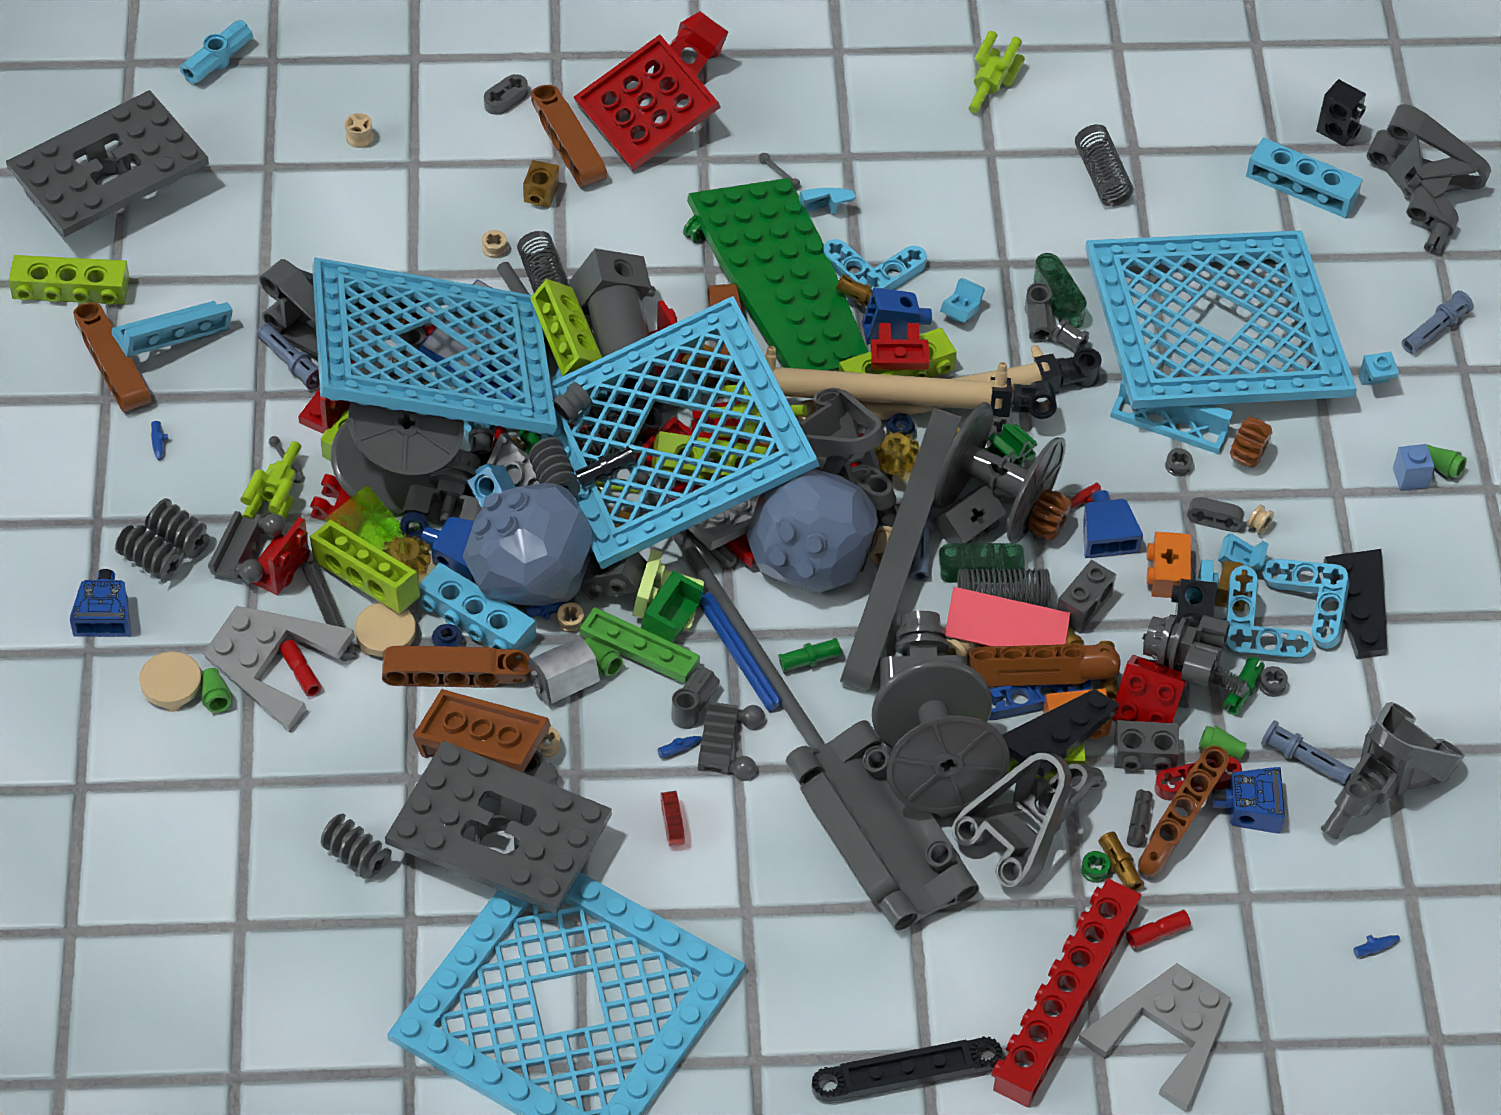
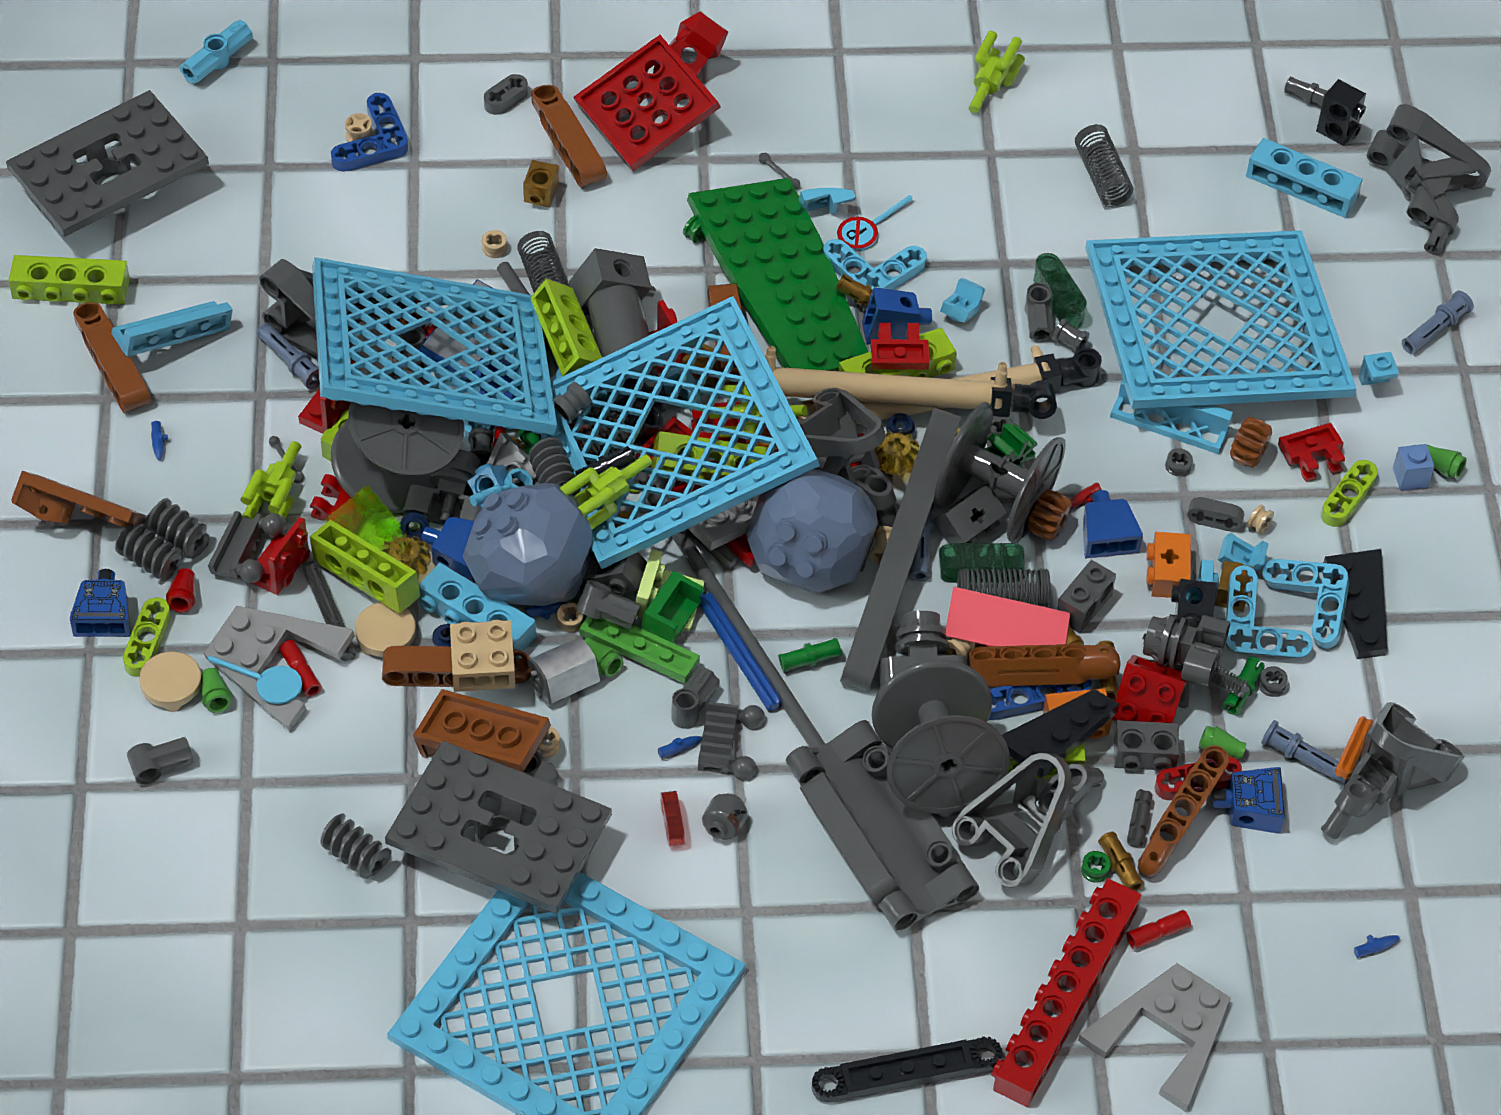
(38, 493): none -> dark orange plate
(145, 624): none -> lime beam
(151, 761): none -> dark grey piece
(182, 591): none -> red cone
(274, 685): none -> medium azure piece
(380, 142): none -> blue beam
(482, 656): none -> tan brick
(522, 475): none -> medium azure piece
(600, 602): none -> dark grey piece
(603, 489): none -> lime plant
(726, 815): none -> dark grey head
(861, 232): none -> piece
(1304, 90): none -> dark grey pin
(1311, 444): none -> red plate
(1349, 504): none -> lime beam
(1353, 748): none -> orange axle

